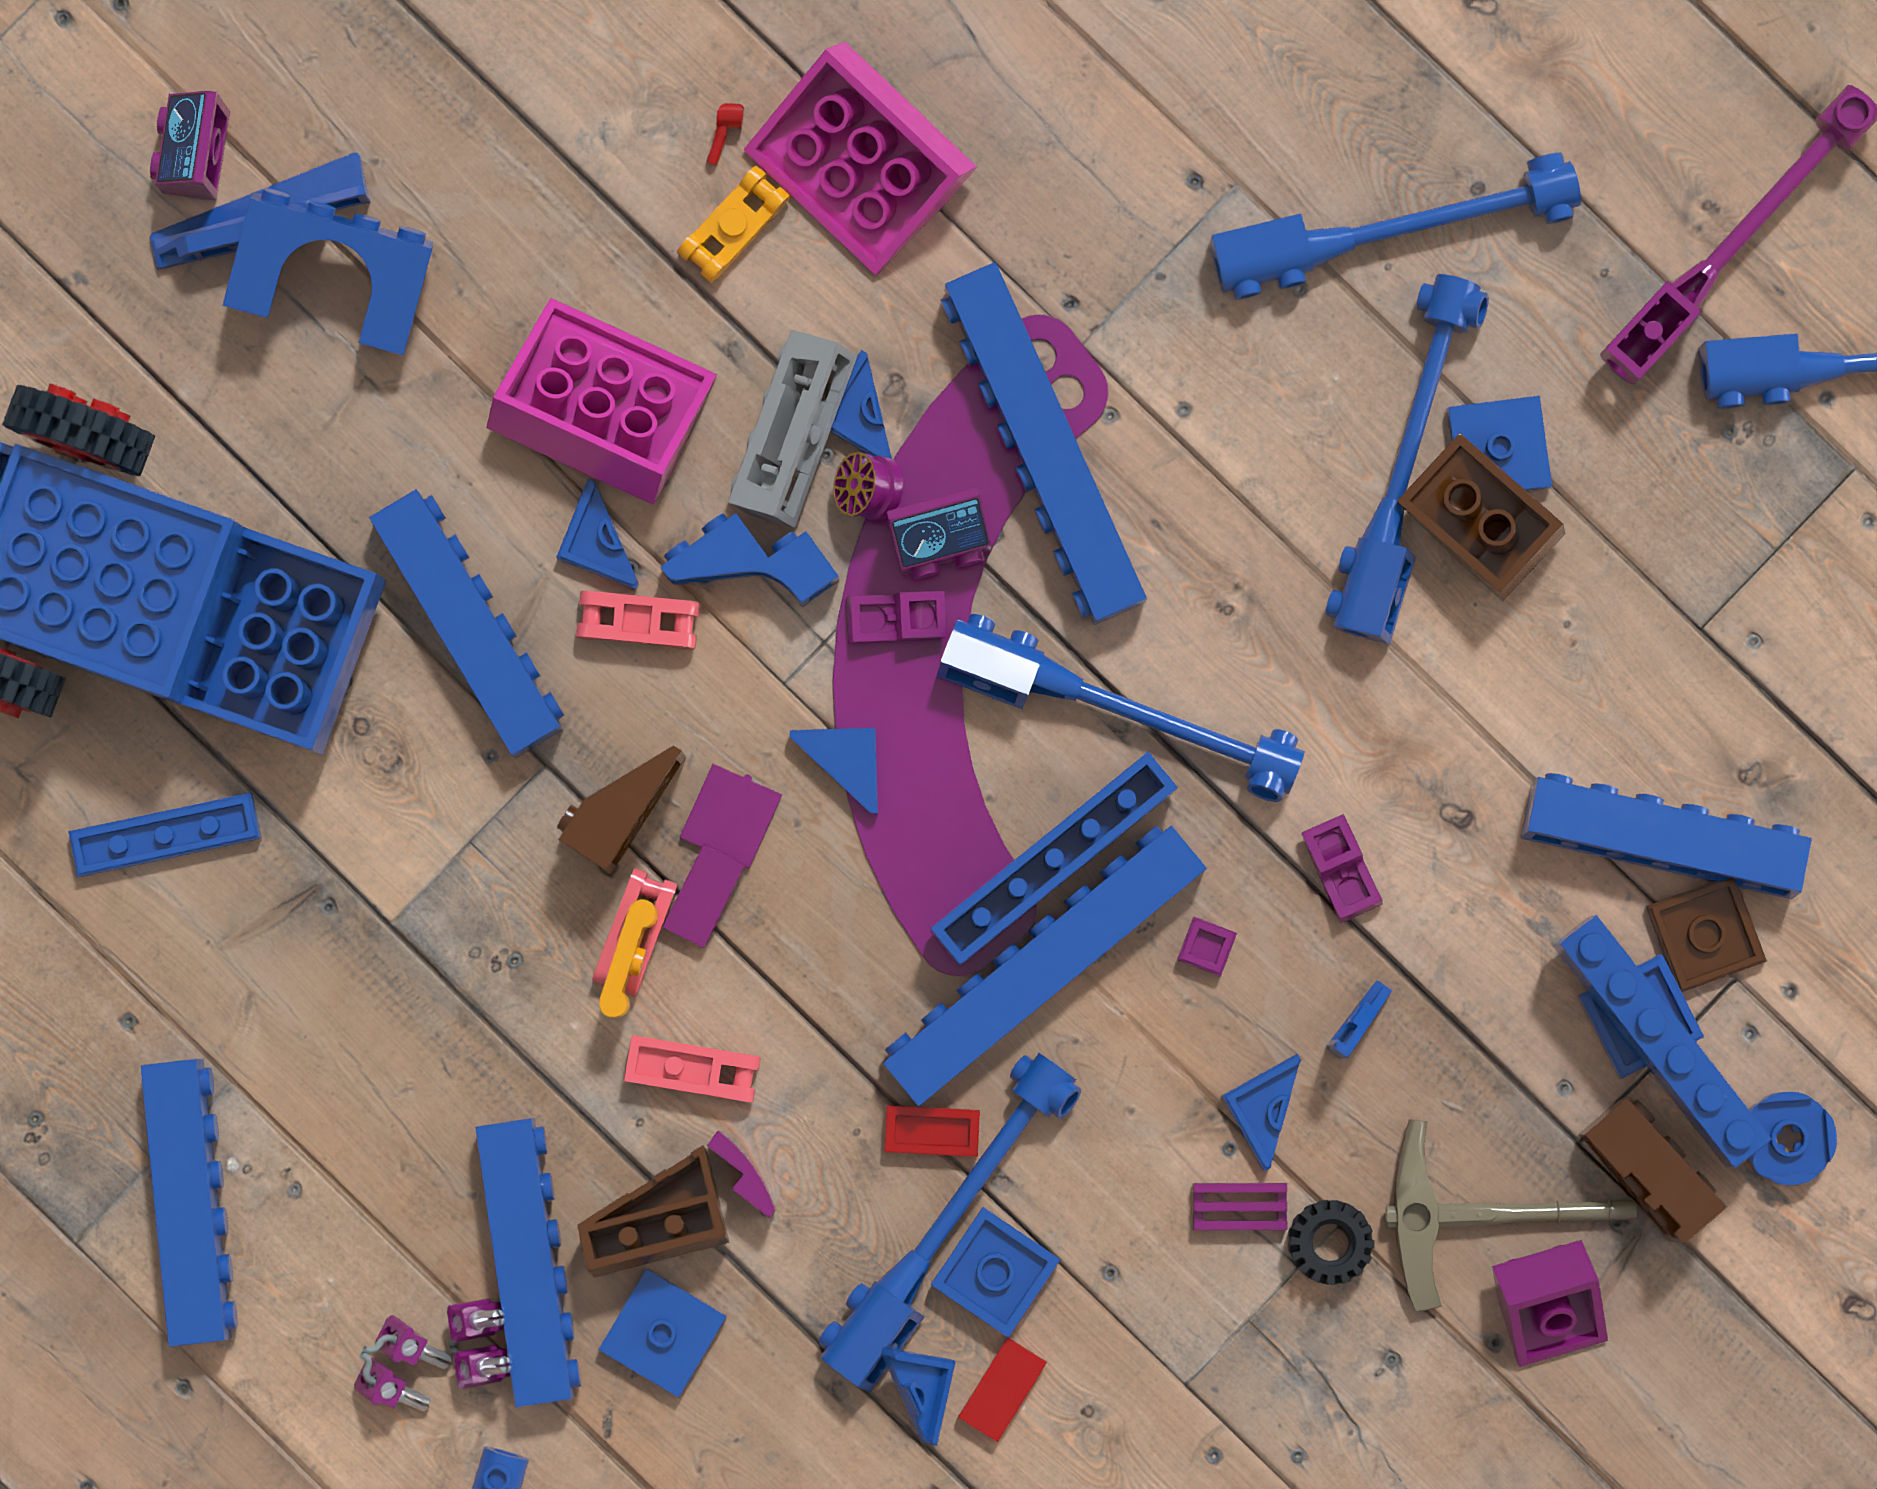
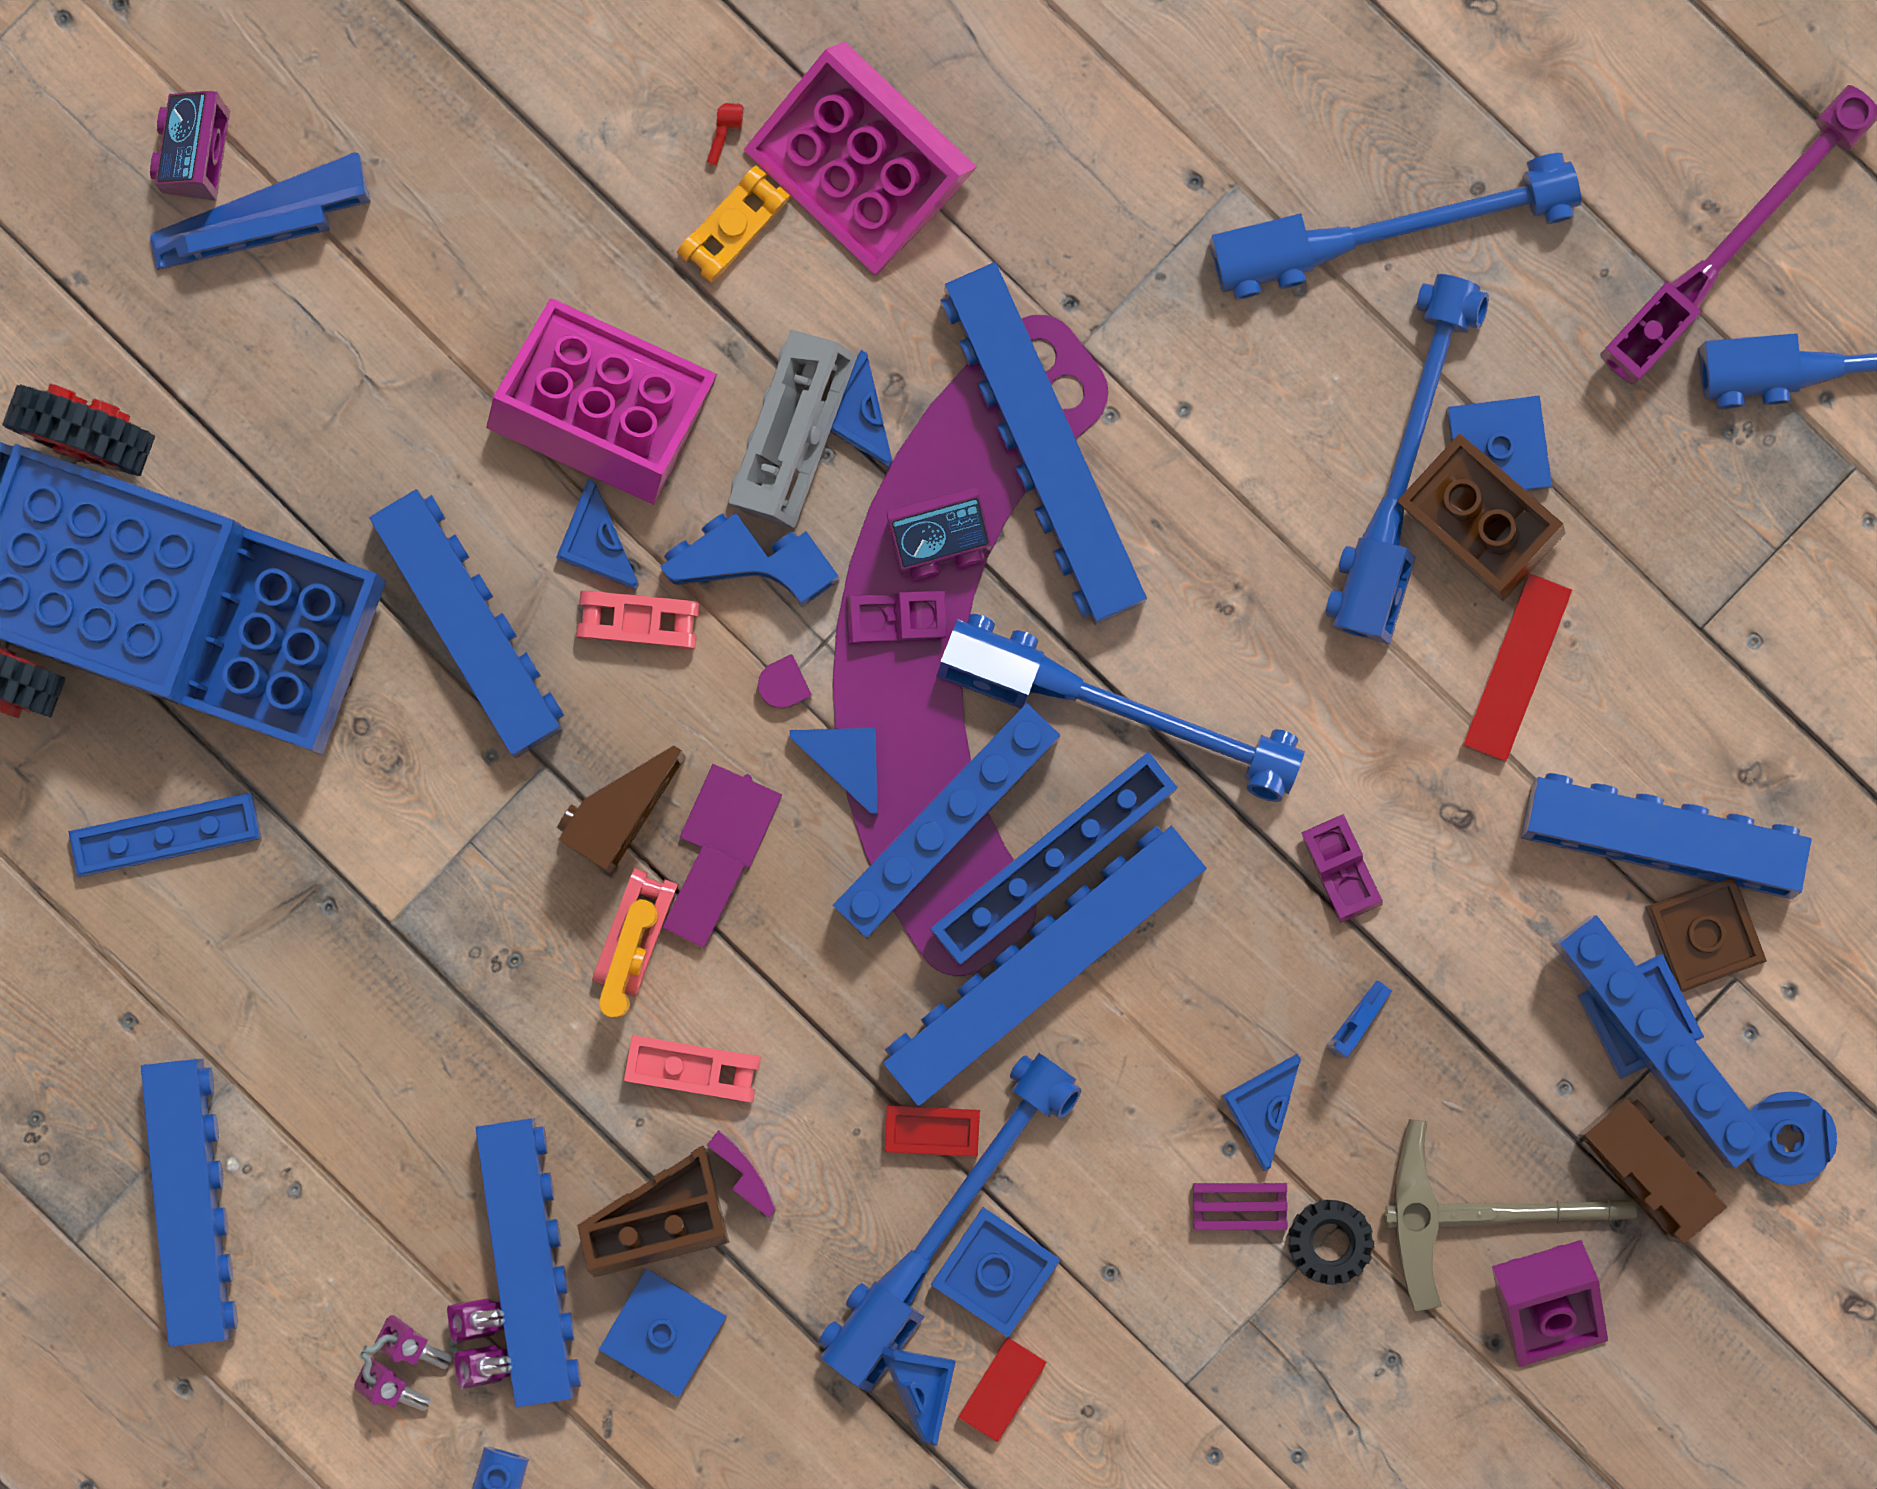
(279, 227): blue arch -> none
(783, 684): none -> magenta tile
(867, 486): magenta wheel -> none
(946, 821): none -> blue brick
(1206, 946): magenta tile -> none
(1517, 667): none -> red tile

